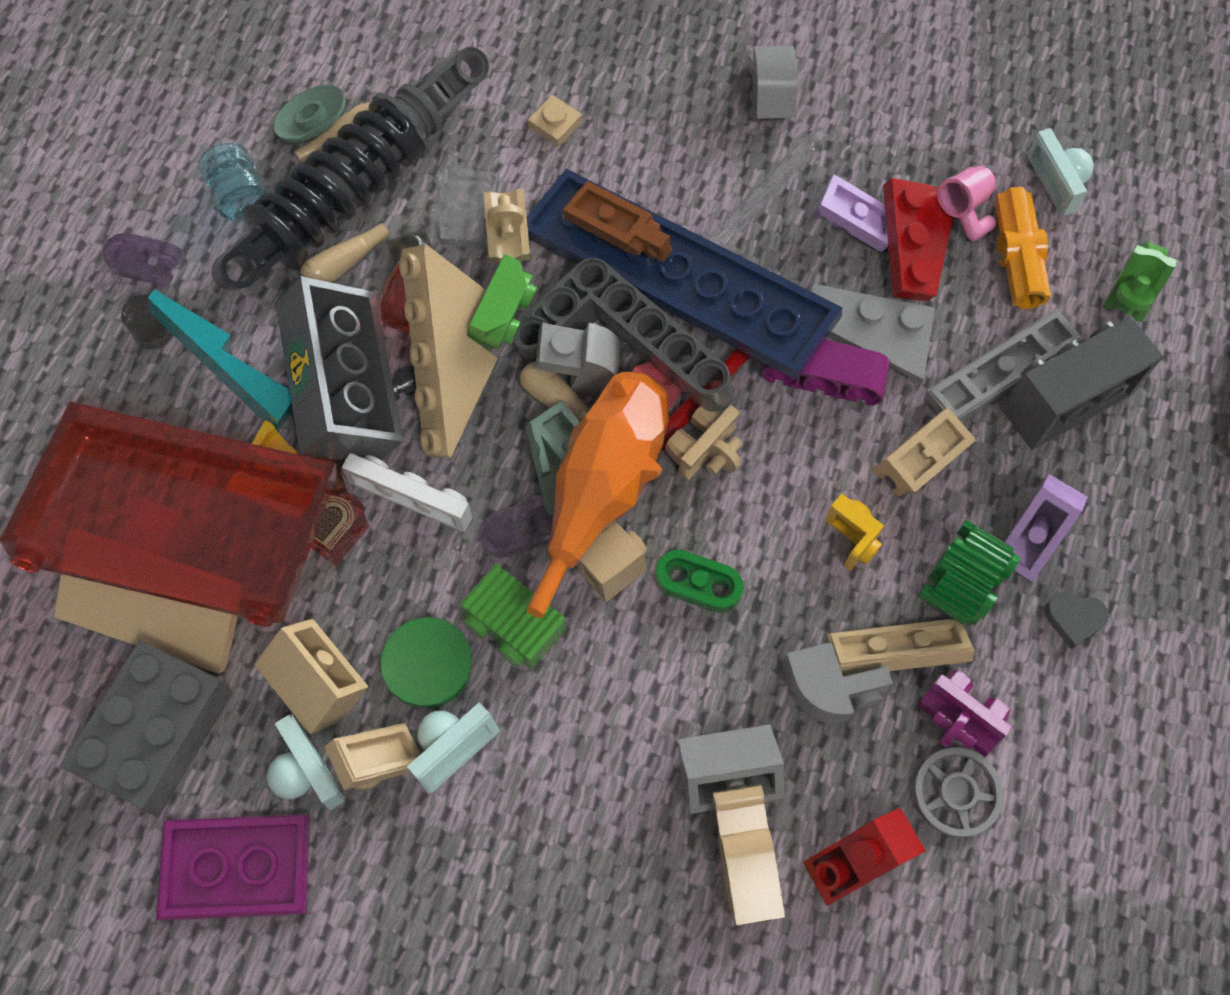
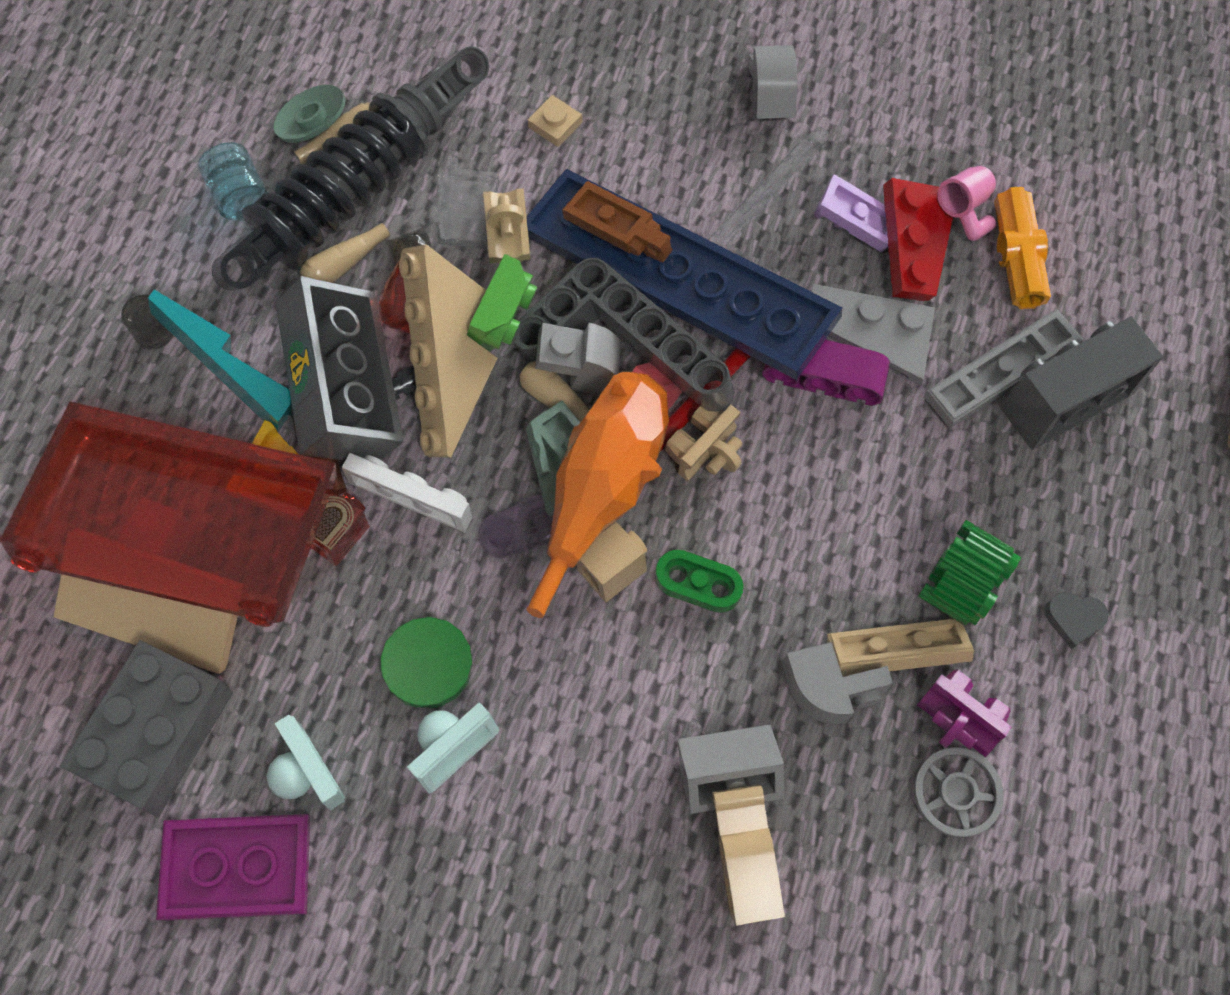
(128, 257): clear purple plate -> none
(311, 675): tan brick -> none
(372, 756): tan tile -> none
(499, 609): bright green brick -> none
(858, 525): yellow bracket -> none
(864, 856): red slope -> none
(925, 453): tan hinge -> none
(1044, 524): lavender slope -> none
(1061, 171): light aqua tile -> none
(1140, 280): bright green hips -> none

